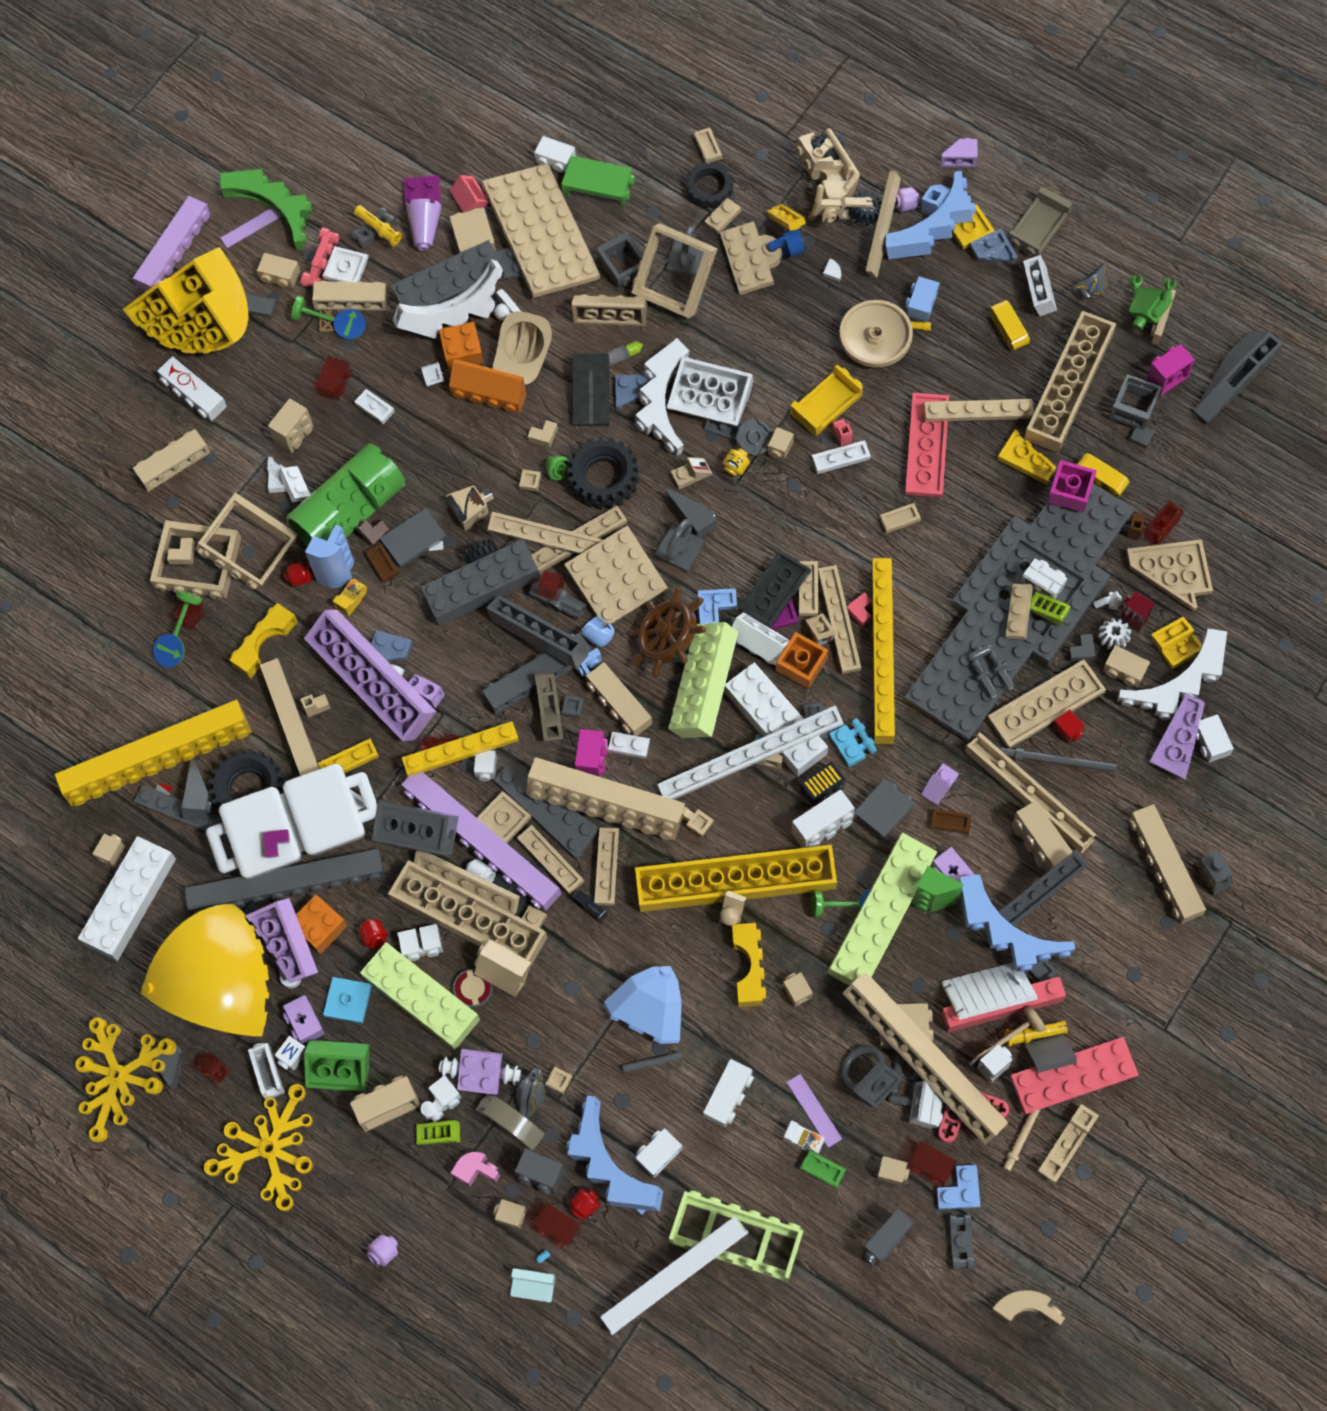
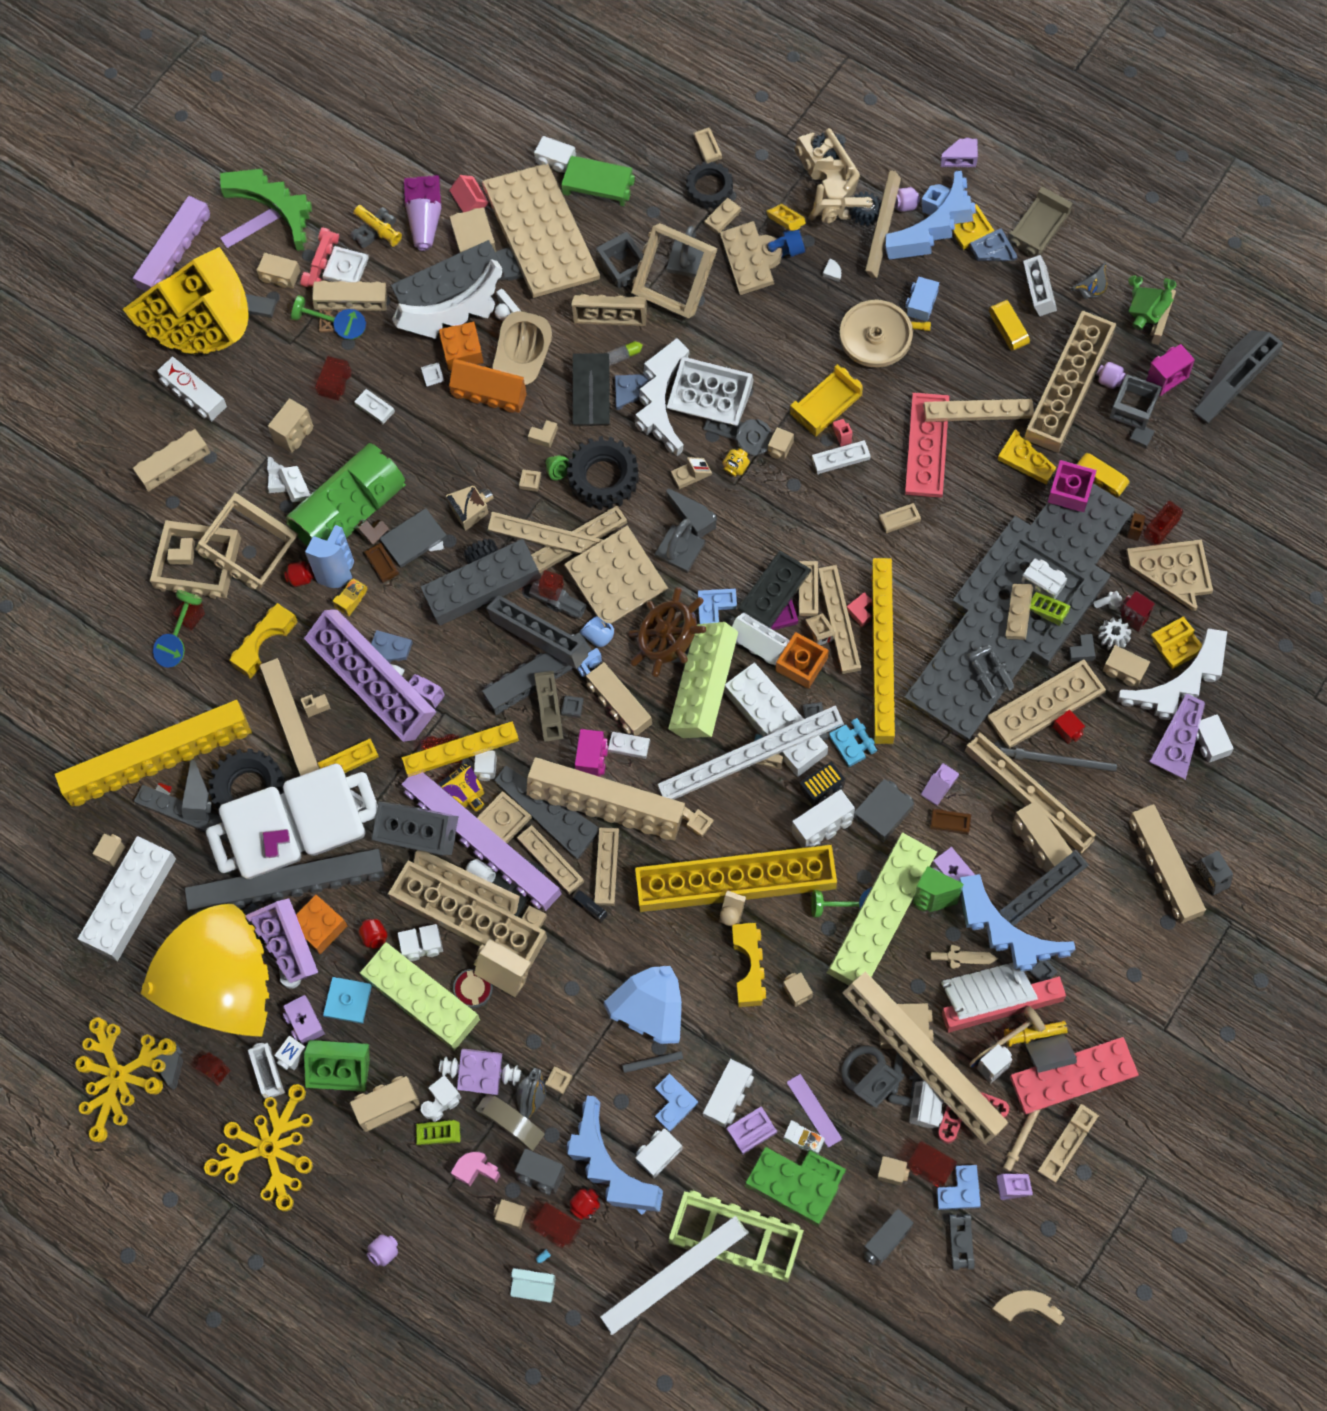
(464, 787): none -> torso
(679, 1102): none -> light blue plate
(751, 1130): none -> lavender plate
(792, 1187): none -> bright green brick
(963, 957): none -> tan sword
(1014, 1186): none -> lavender slope
(1111, 375): none -> lavender head

